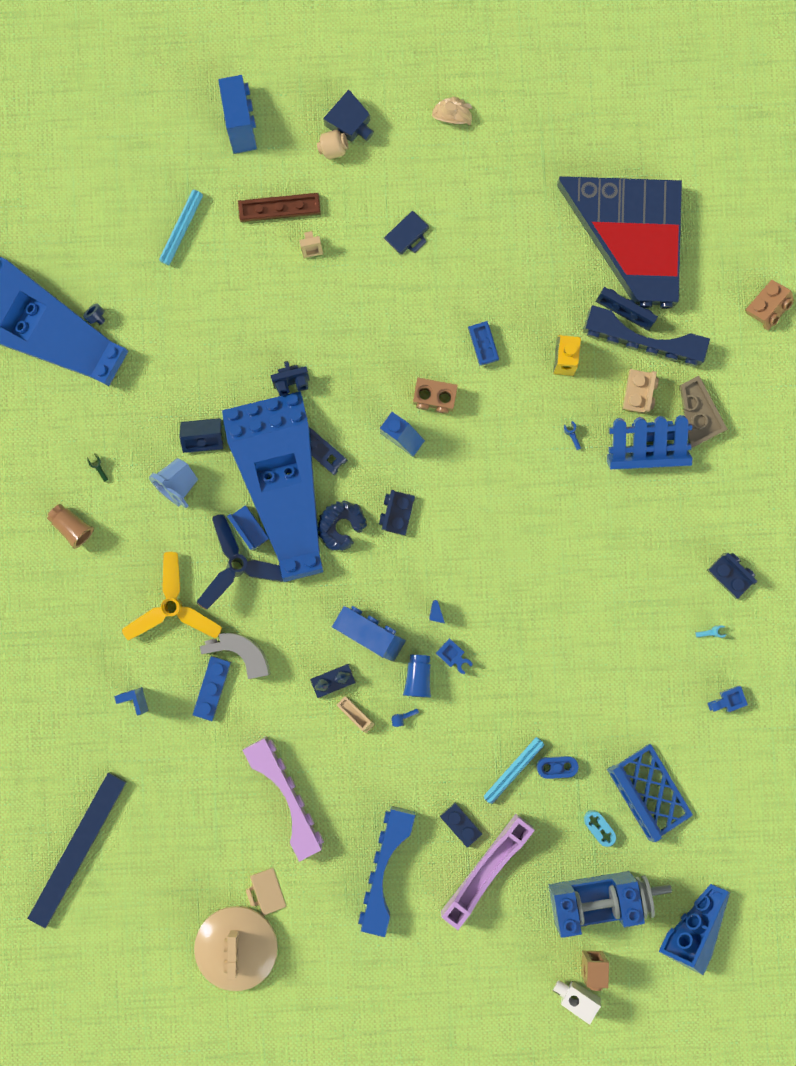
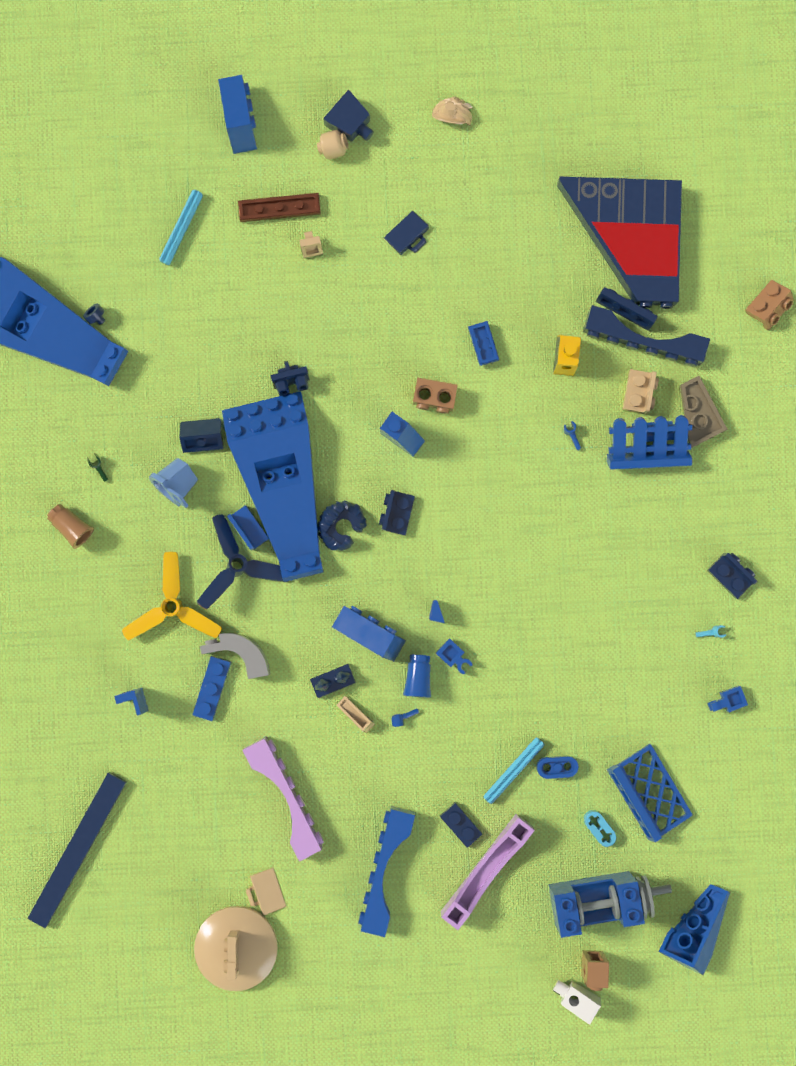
(322, 450): dark blue plate -> none

